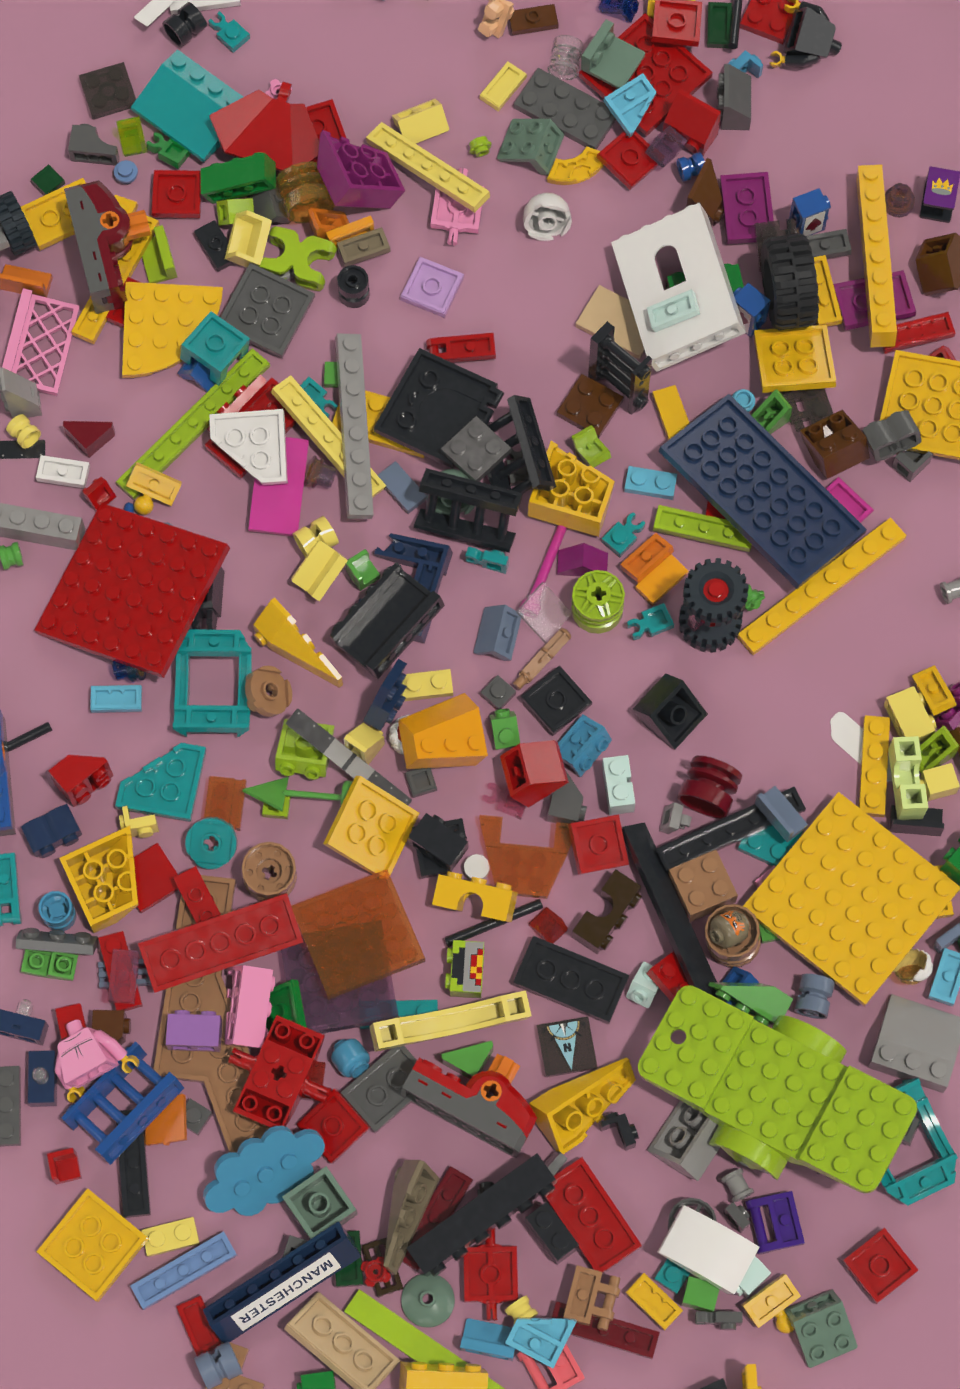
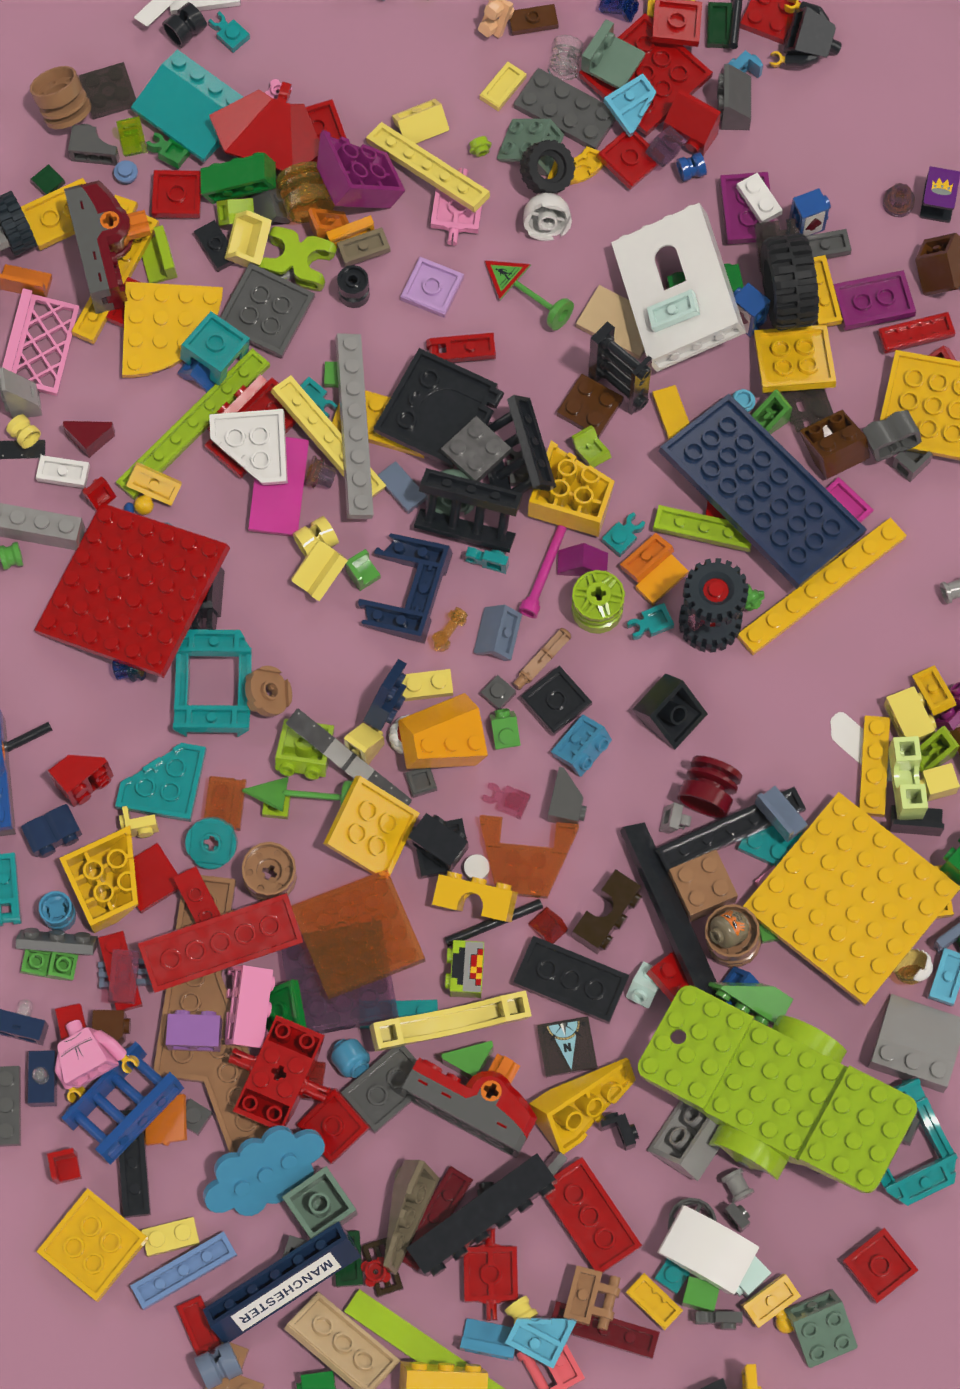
(60, 97): none -> medium nougat wheel
(116, 698): medium azure plate -> none
(279, 632): yellow wedge -> none
(386, 620): black panel -> none
(428, 1314): sand green dish -> none
(441, 638): none -> clear yellow bar
(507, 274): none -> bright green piece
(533, 771): red slope -> none
(544, 612): clear piece -> none
(552, 1233): black brick -> none
(564, 162): none -> black tyre
(598, 844): red plate -> none
(618, 785): light aqua piece -> none
(650, 482): medium azure plate -> none
(707, 193): reddish brown slope -> none
(759, 198): none -> white plate
(783, 1219): dark purple plate -> none
(814, 996): sand blue wheel -> none
(876, 256): yellow brick -> none

